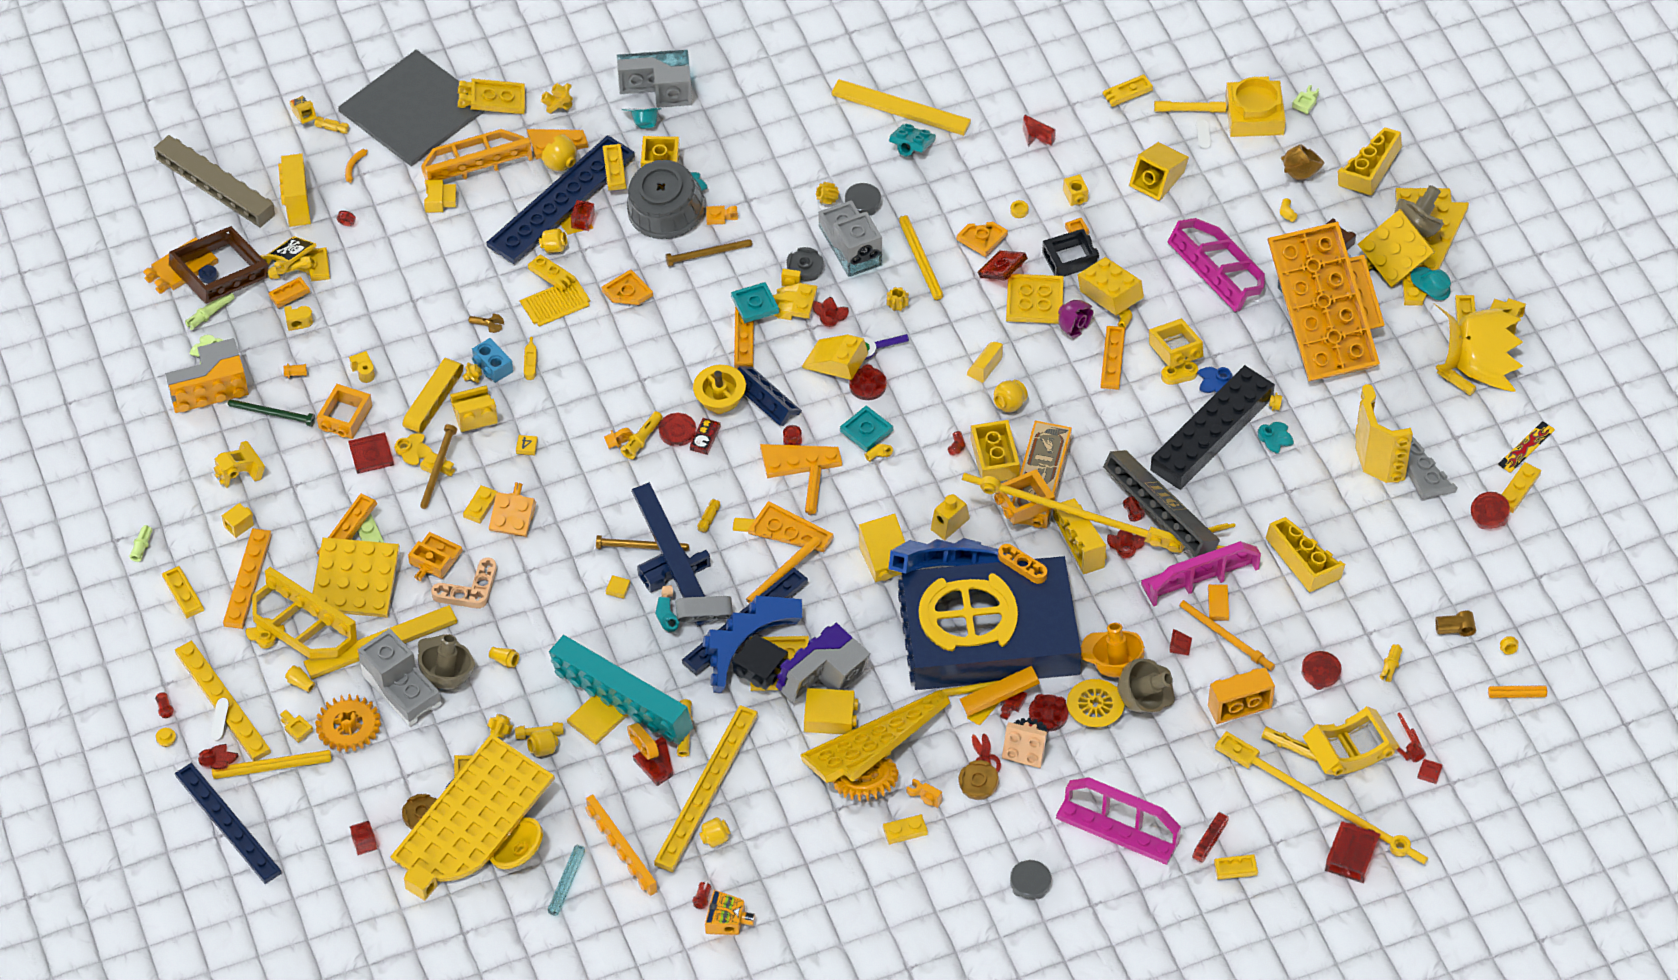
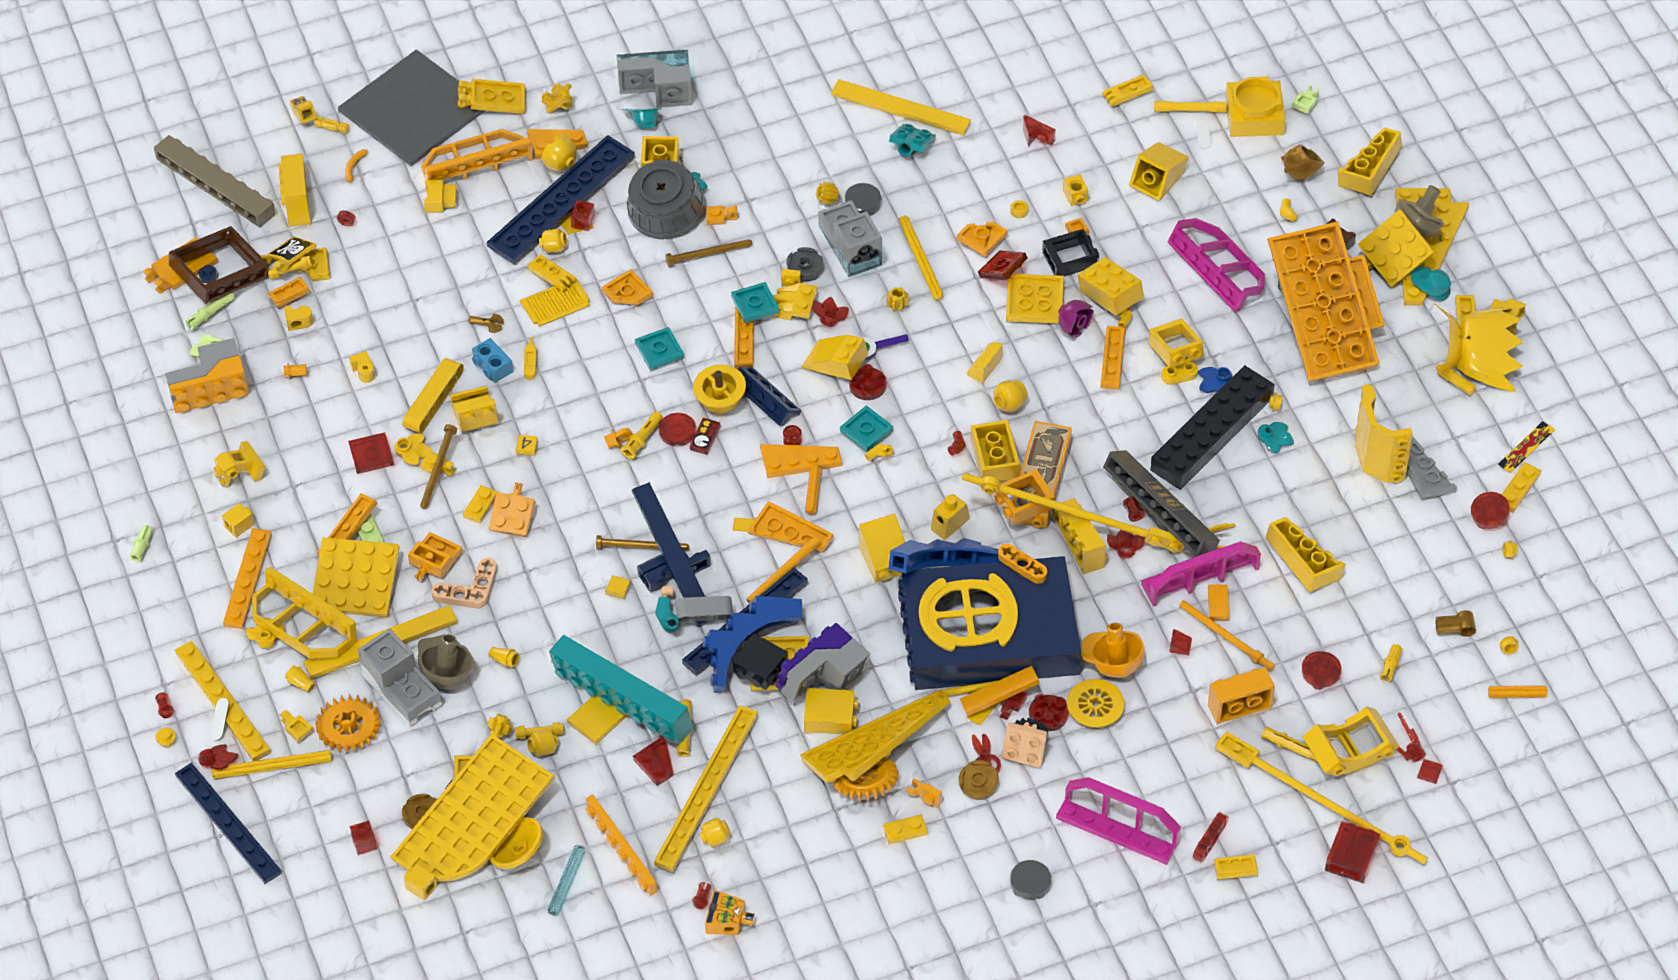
(182, 592): yellow tile -> none
(308, 419): dark green bar -> none
(348, 396): light orange window -> none
(472, 372): yellow plant -> none
(614, 167): yellow tile -> none
(642, 741): light orange beam -> none
(659, 348): none -> teal plate
(708, 515): yellow axle -> none
(1146, 686): dark tan piece -> none
(1509, 549): none -> yellow plate

